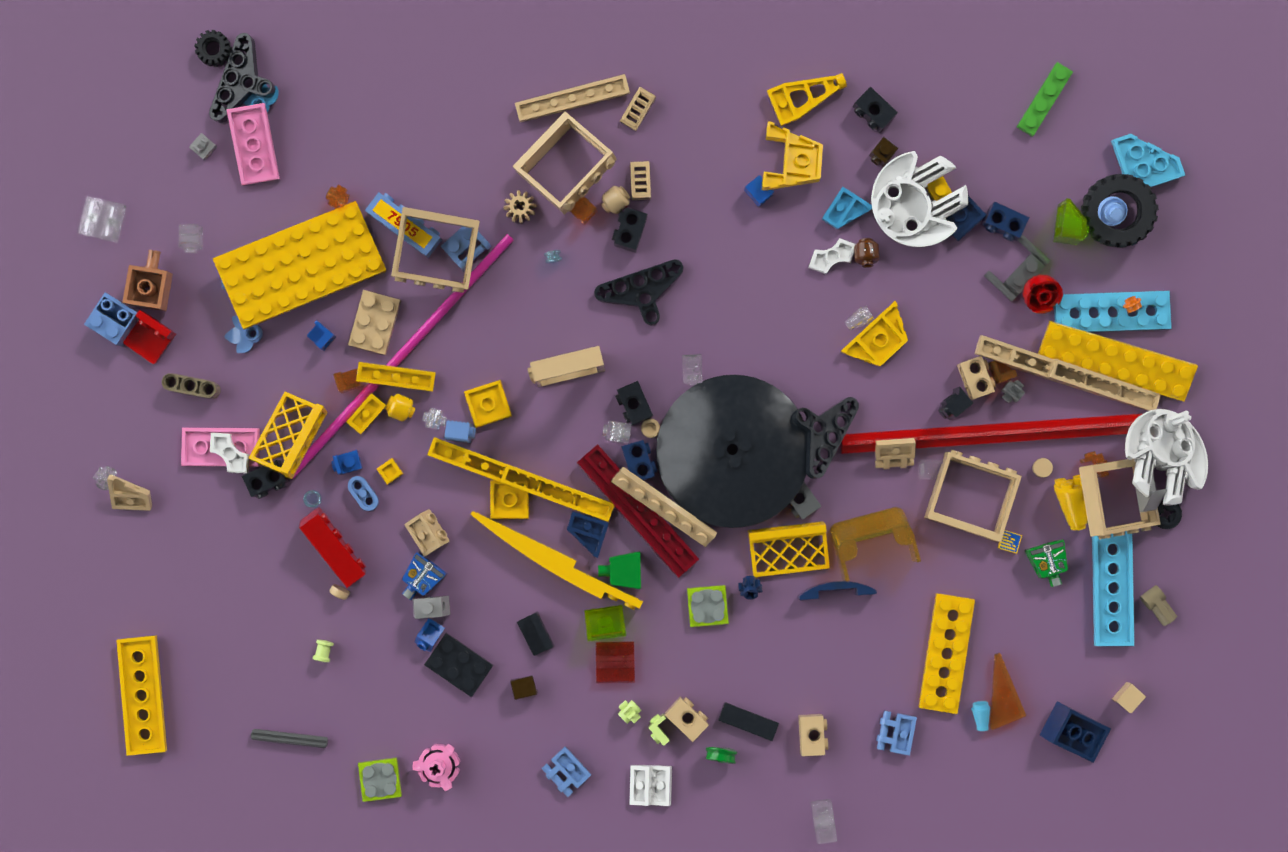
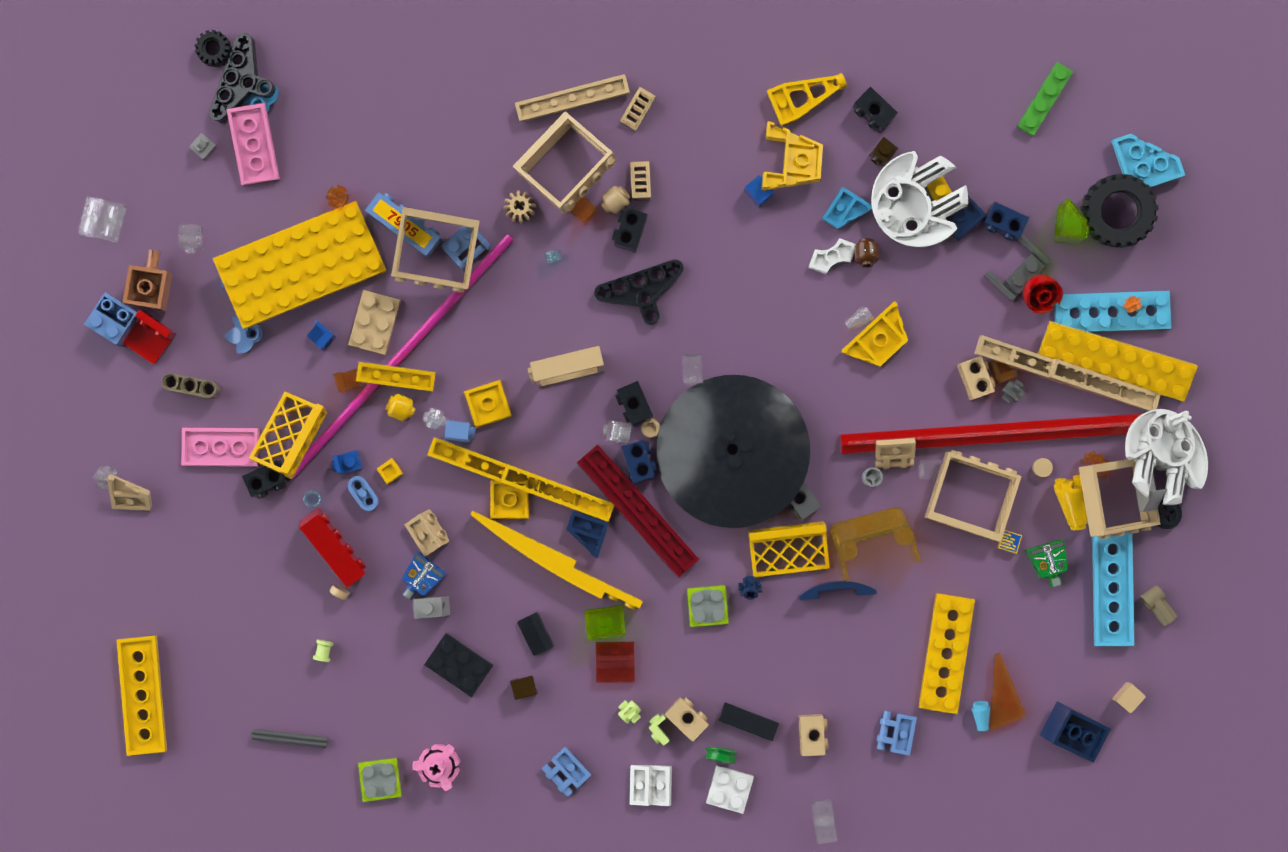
(223, 446): white tile -> none
(366, 413): yellow plate -> none
(429, 635): blue bracket -> none
(623, 570): green torso -> none
(664, 506): tan plate -> none
(729, 789): none -> white plate
(818, 441): black beam -> none
(874, 475): none -> light grey wheel
(955, 404): black window -> none
(1112, 211): light blue plate -> none

